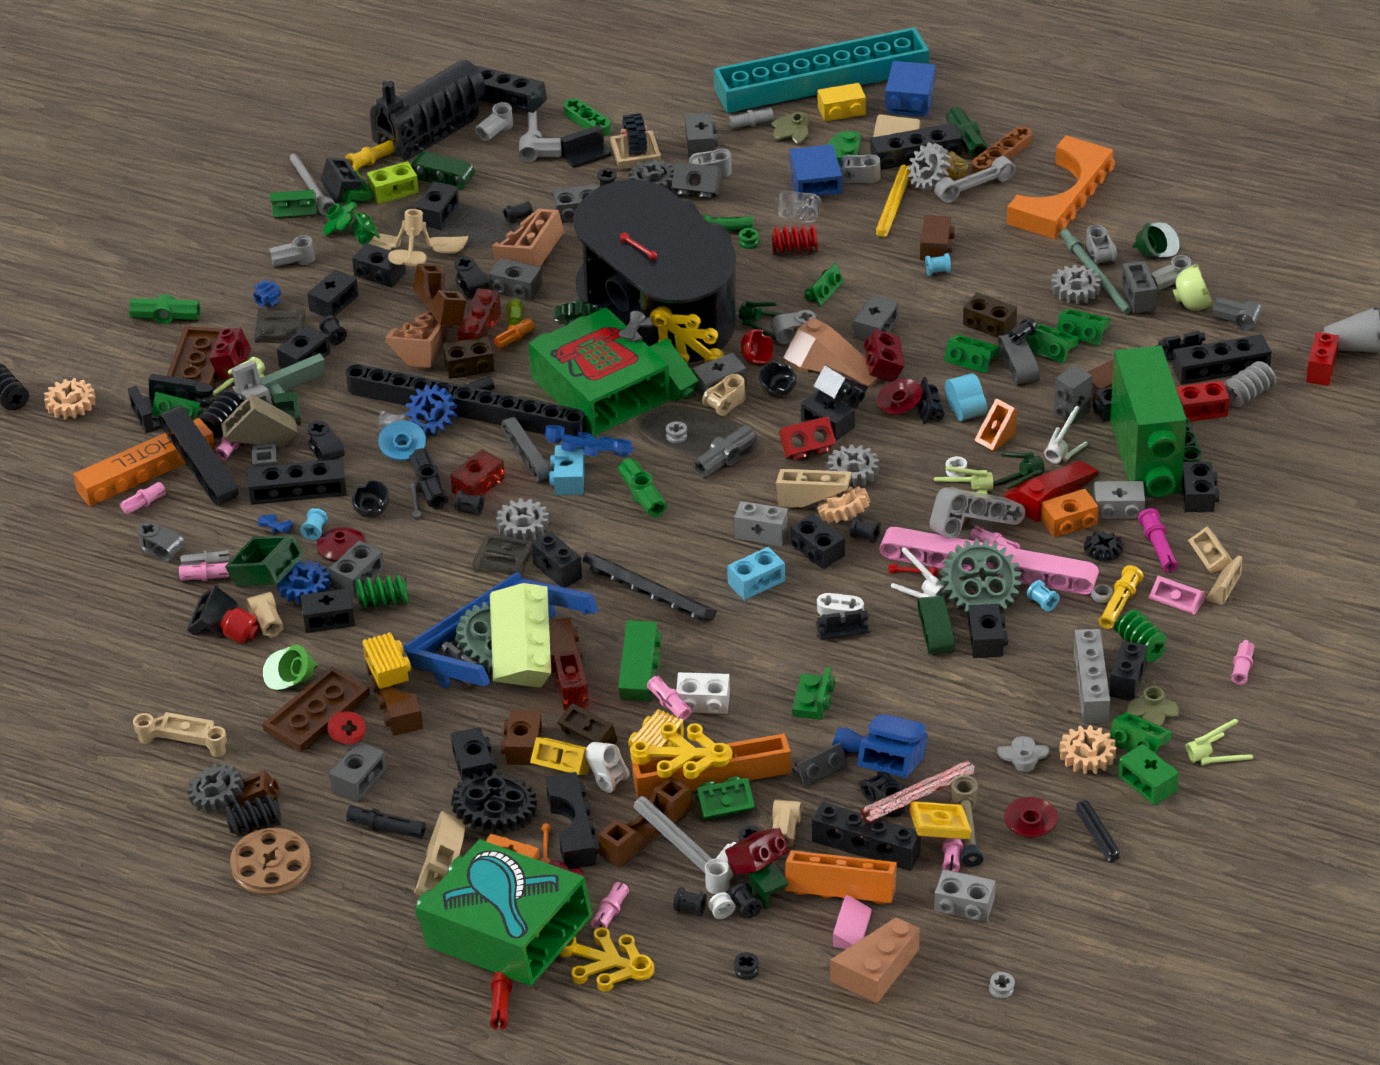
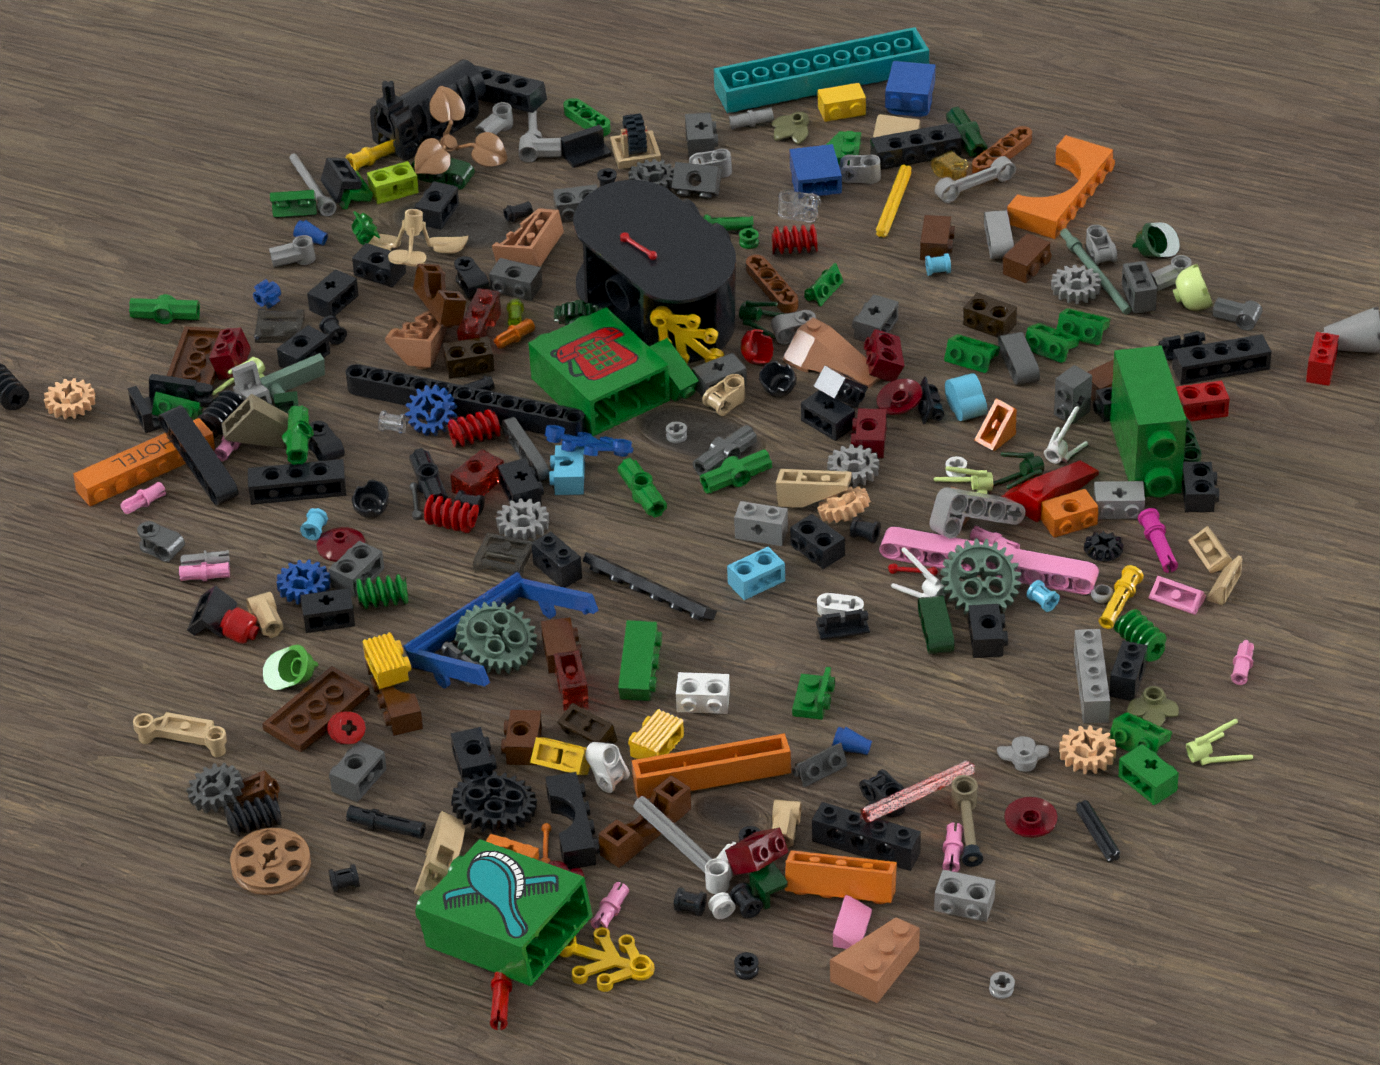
(264, 455): dark grey slope -> none
(264, 560): dark green window -> none
(269, 521): blue piece -> none
(297, 435): none -> green piece
(309, 229): none -> blue cone
(338, 217): green plate -> none
(344, 878): none -> black bush
(401, 433): dark azure dish -> none
(434, 155): none -> medium nougat plant
(449, 515): none -> red piece
(473, 427): none -> red piece
(520, 481): none -> black brick
(520, 635): yellowish green slope -> none
(637, 320): dark grey piece -> none
(669, 698): bright pink pin -> none
(712, 753): yellow plant -> none
(724, 798): green bracket -> none
(735, 471): none -> green piece
(776, 282): none -> dark orange beam
(805, 432): red brick -> none
(870, 430): none -> dark red brick
(893, 745): blue brick -> none
(923, 175): light grey gear -> none
(940, 820): yellow plate -> none
(998, 233): none -> light grey beam
(1026, 258): none -> reddish brown brick
(1026, 328): black pin -> none
(1249, 383): light grey piece -> none

